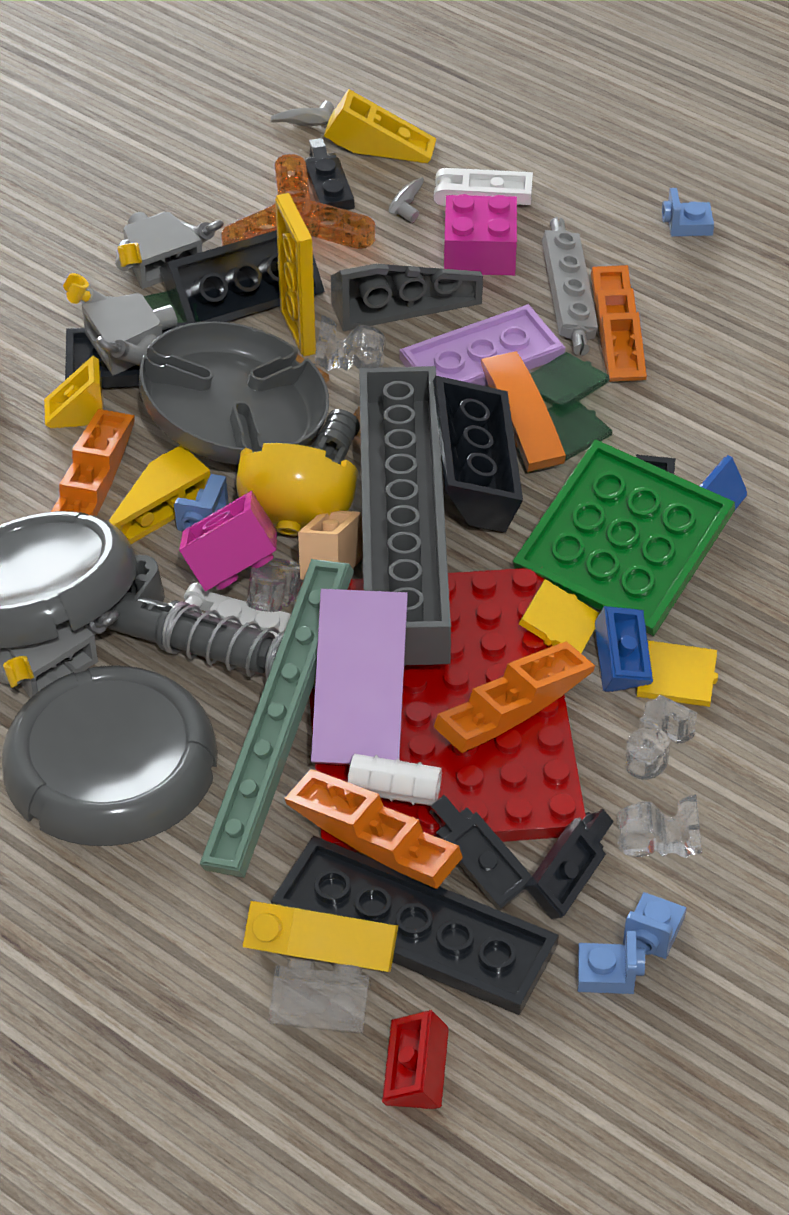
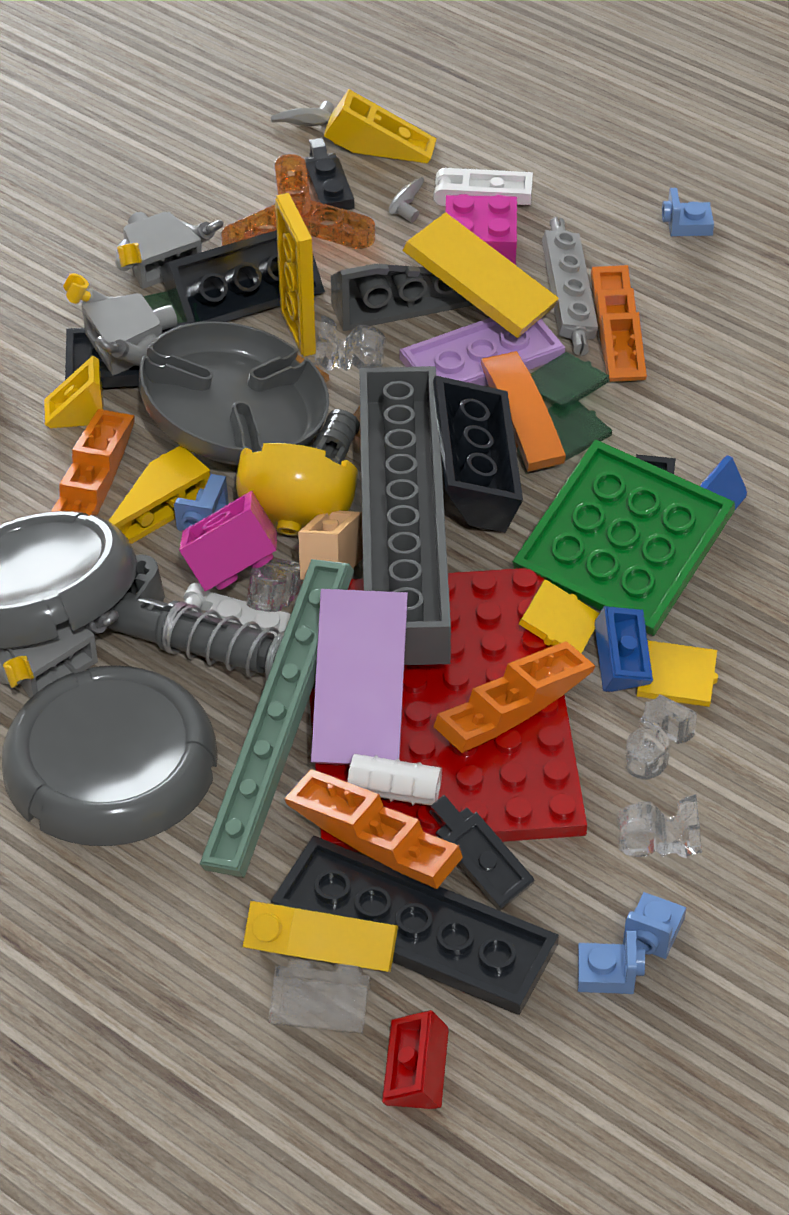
(480, 274): none -> yellow tile
(570, 864): black hinge -> none

